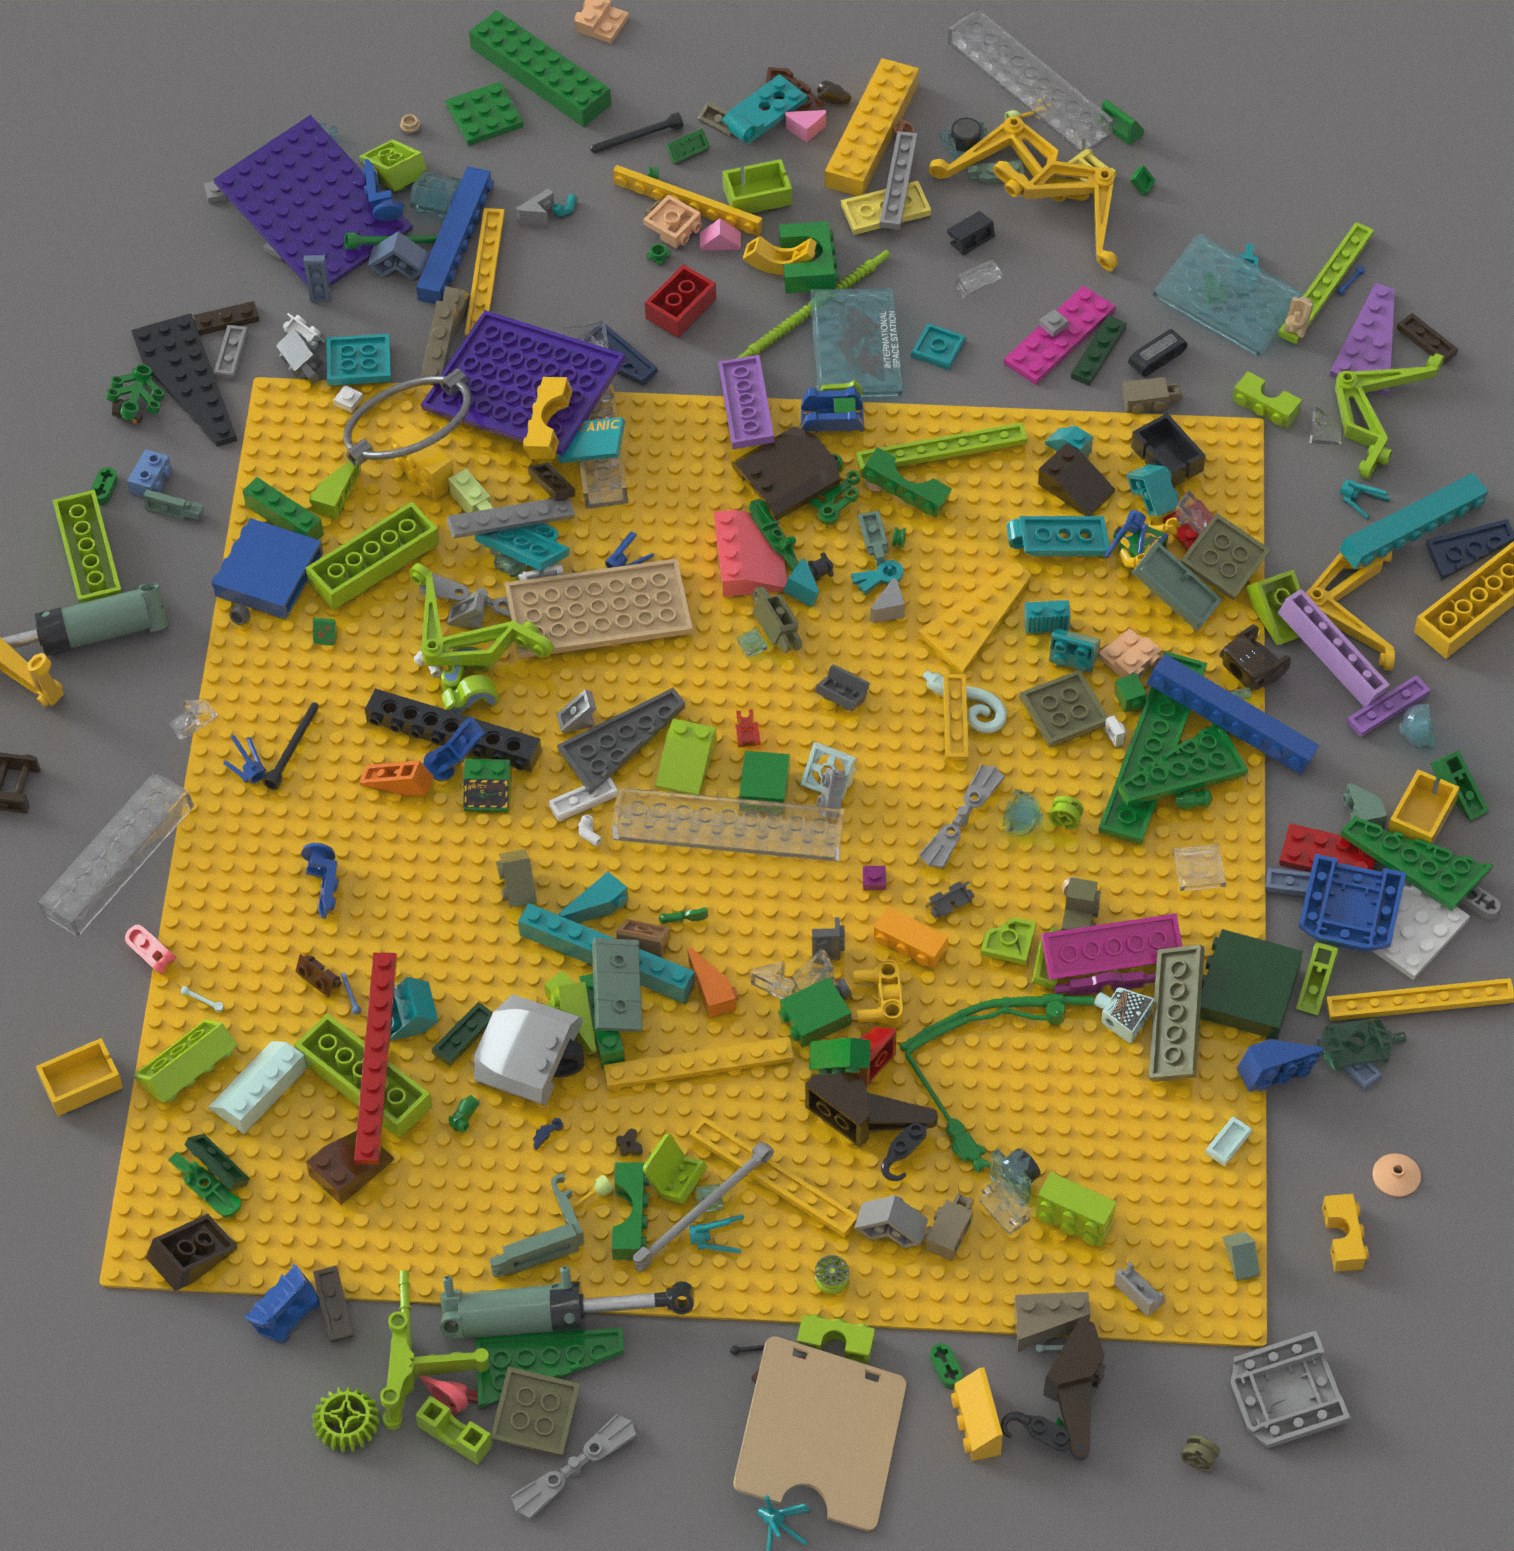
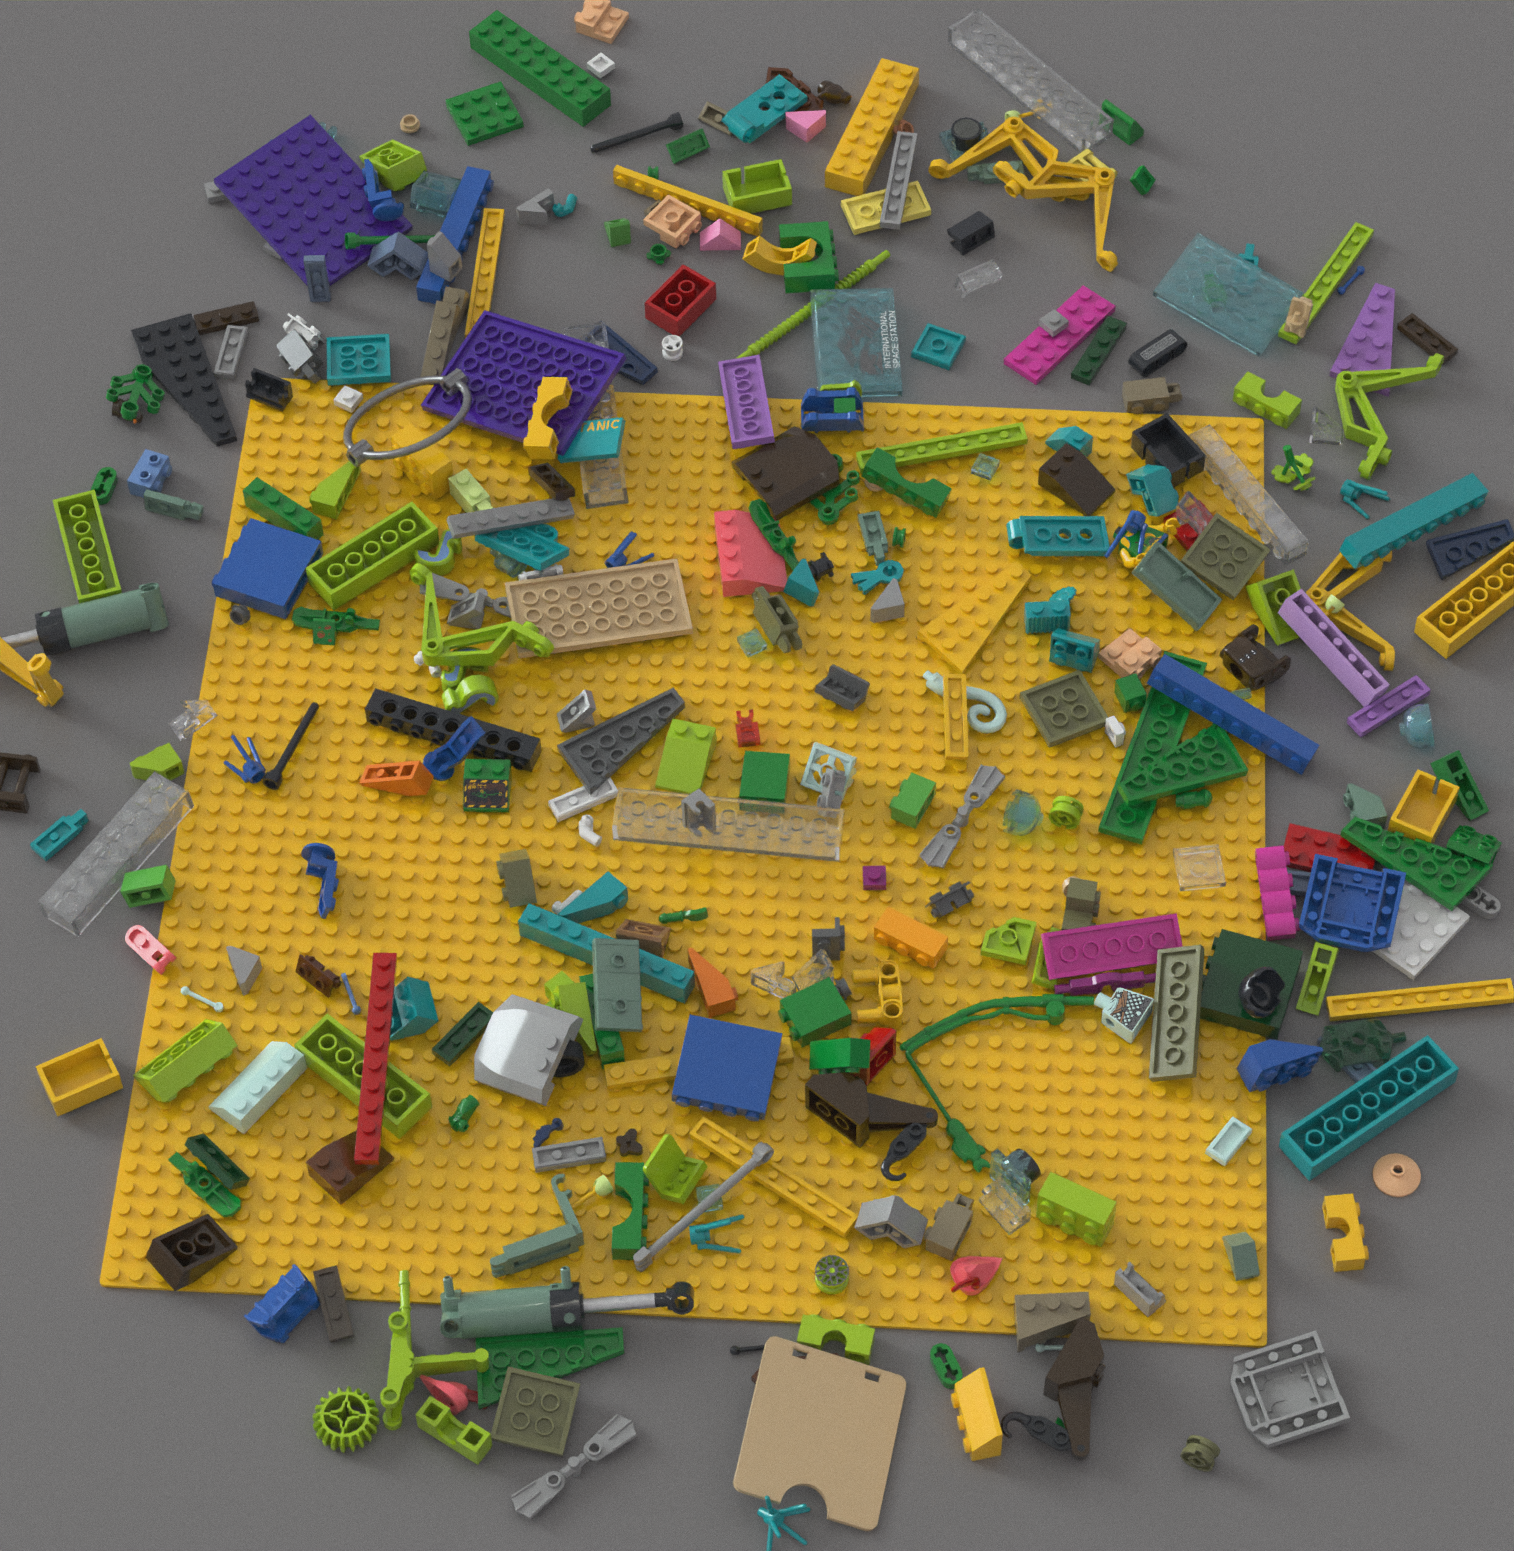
(59, 834): none -> teal hinge
(148, 886): none -> bright green brick
(161, 760): none -> lime slope
(245, 967): none -> light grey slope
(269, 389): none -> black hinge
(347, 621): none -> green piece
(443, 257): none -> light grey slope
(444, 559): none -> lime animal
(558, 906): none -> white arm
(569, 1154): none -> light grey tile
(600, 65): none -> white plate
(618, 232): none -> bright green slope
(675, 343): none -> white wheel
(698, 811): none -> light grey hinge
(726, 1068): none -> blue brick
(913, 800): none -> bright green brick
(973, 1273): none -> coral piece
(985, 466): none -> clear light blue plate
(1064, 594): none -> teal piece
(1250, 497): none -> clear brick
(1261, 991): none -> black piece
(1275, 893): none -> dark pink brick
(1299, 465): none -> lime plant
(1333, 605): none -> yellowish green hinge
(1368, 1107): none -> teal brick
(1474, 844): none -> green plate

